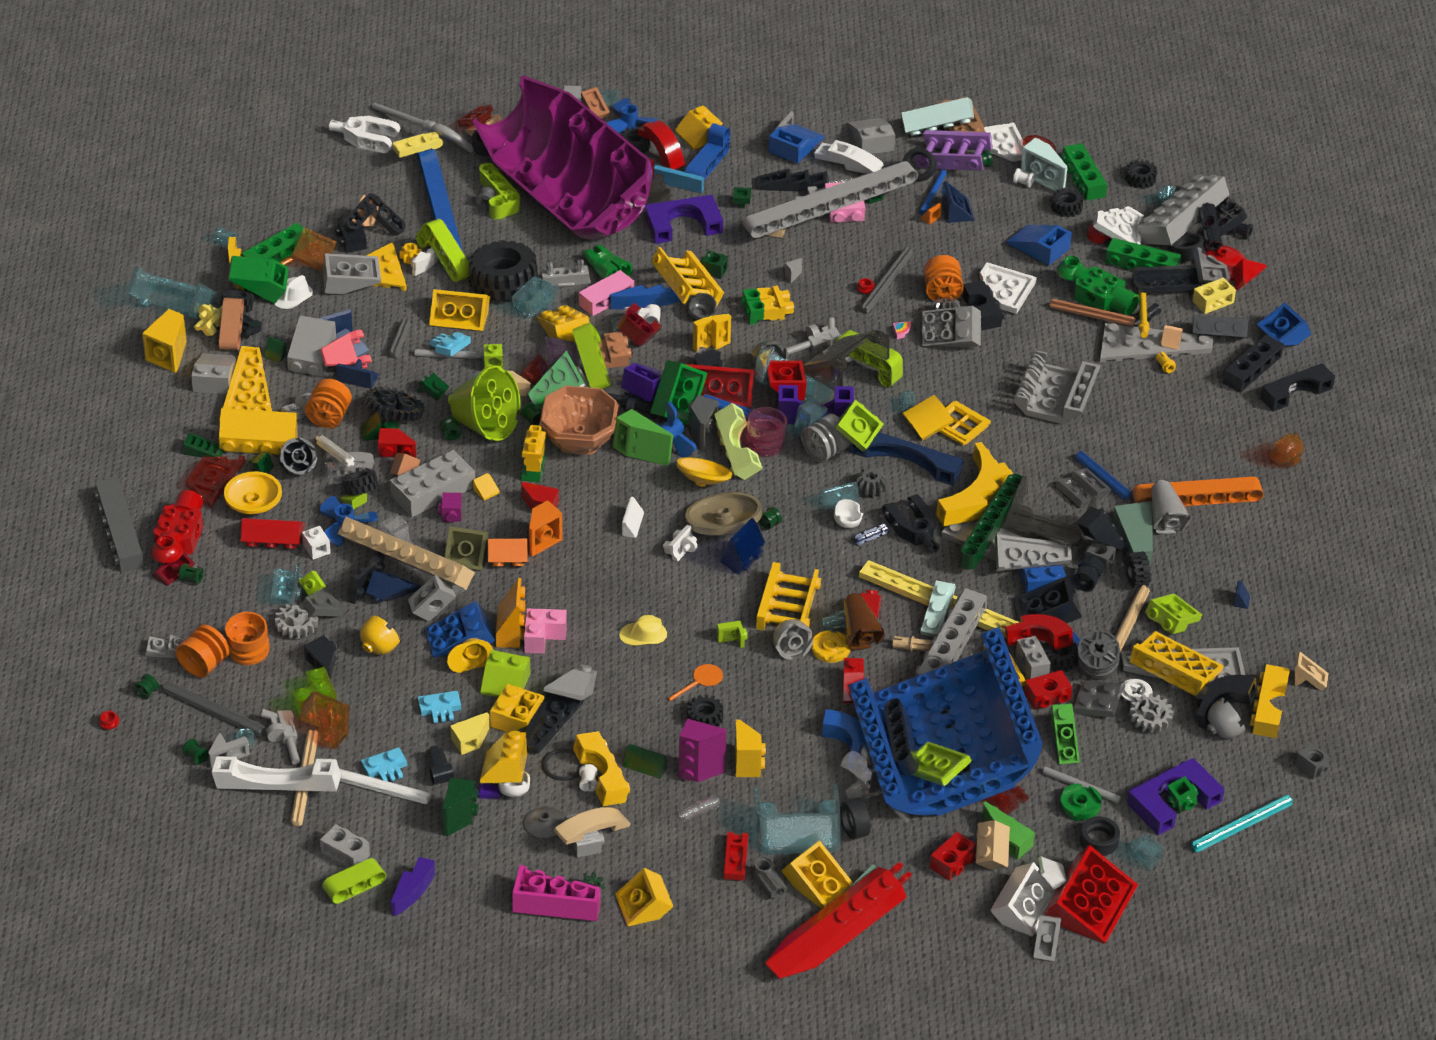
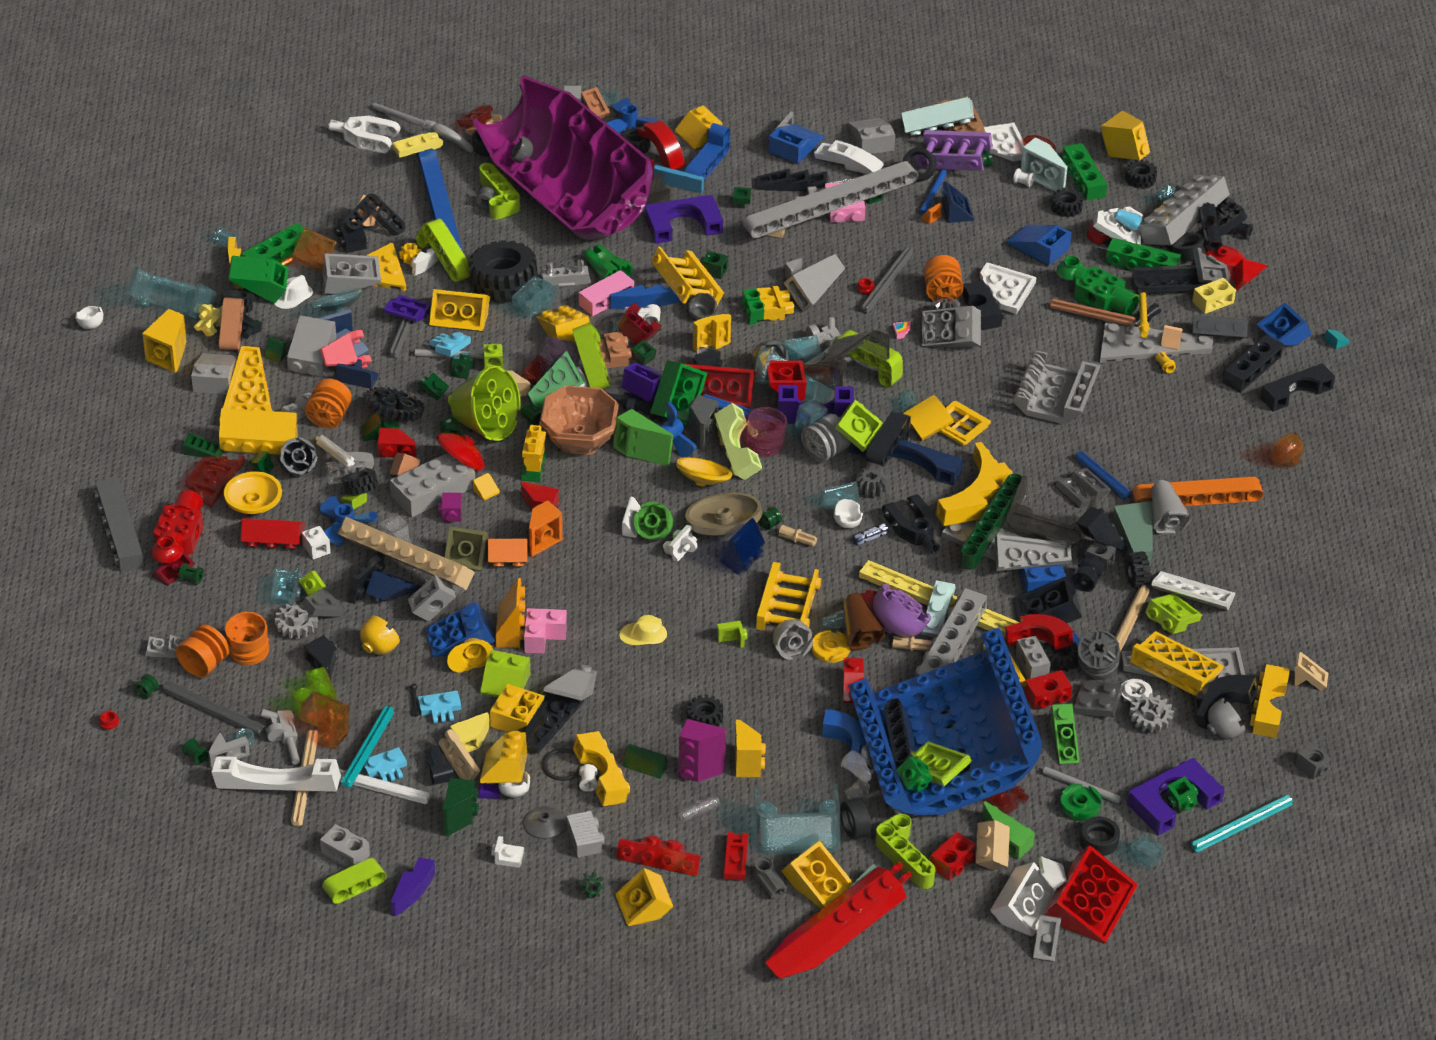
(89, 317): none -> white hair
(338, 301): none -> clear light blue dish
(367, 747): none -> teal axle
(408, 308): none -> dark purple slope
(416, 712): none -> black hinge
(458, 756): none -> tan hinge
(461, 365): none -> dark green bracket
(462, 449): none -> red dish
(507, 854): none -> white bracket
(522, 149): none -> dark grey hair
(555, 896): dark pink wedge -> none
(589, 821): tan slope -> none
(644, 352): none -> dark green slope
(653, 521): none -> bright green cylinder
(659, 854): none -> red bracket
(704, 675): orange piece -> none
(797, 536): none -> tan axle
(802, 348): none -> clear light blue slope
(813, 281): none -> light grey slope
(889, 436): none -> black beam
(893, 842): none -> lime beam
(899, 612): none -> medium lavender cylinder
(914, 774): none -> green brick
(1125, 137): none -> yellow slope
(1129, 219): none -> medium azure cone
(1193, 590): none -> white slope
(1242, 596): dark blue slope -> none
(1336, 338): none -> teal slope

